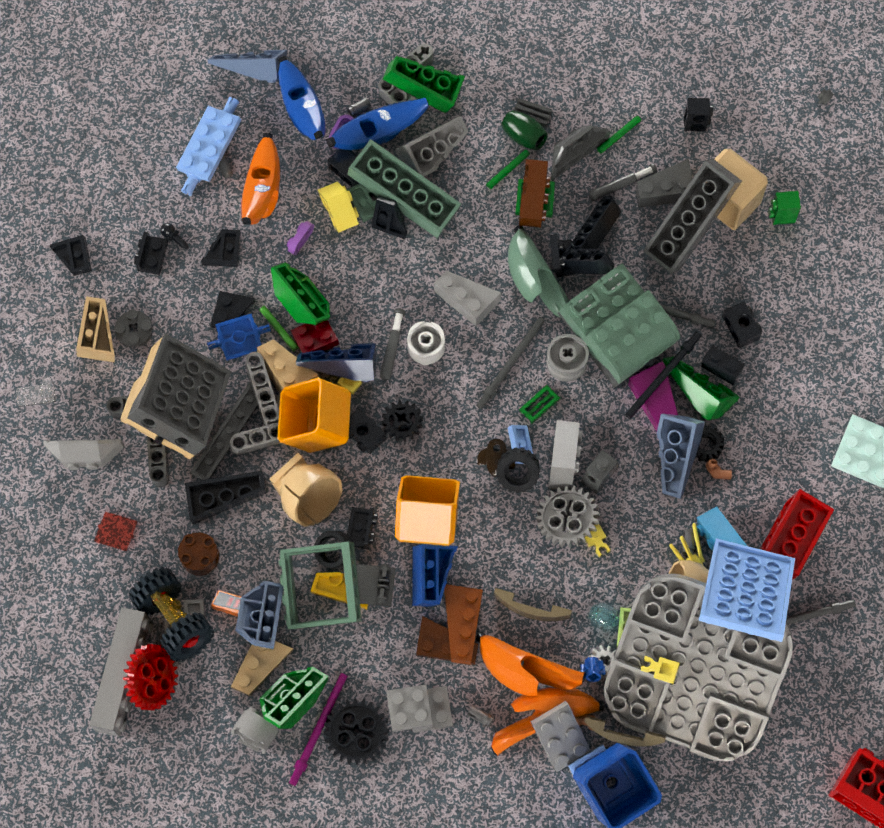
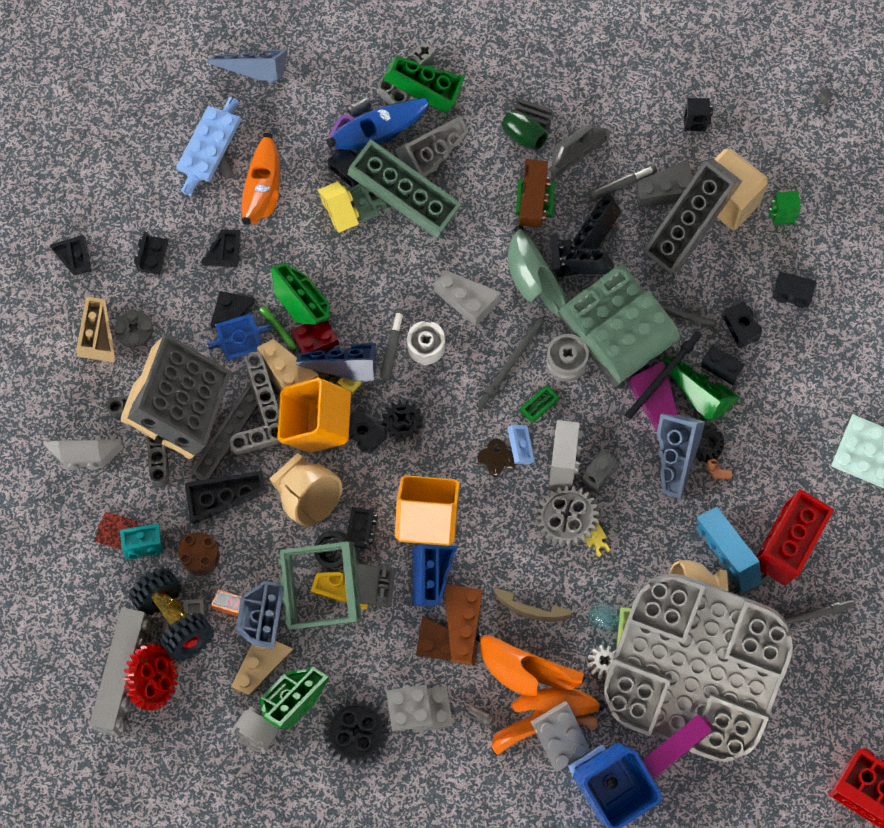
(36, 394): clear bracket -> none
(141, 541): none -> teal bracket
(169, 231): black bar -> none
(300, 100): blue piece -> none
(301, 764): magenta bar -> none
(303, 232): medium lavender plate -> none
(388, 217): black wing -> none
(505, 171): green bar -> none
(518, 455): black tyre -> none
(593, 669): blue gear -> none
(620, 133): green bar -> none
(649, 740): dark tan slope -> none
(664, 669): light yellow plate -> none
(677, 746): none -> magenta slope
(690, 540): flat silver pin -> none
(700, 559): light yellow plant -> none
(747, 590): light blue plate -> none
(793, 290): none -> black brick

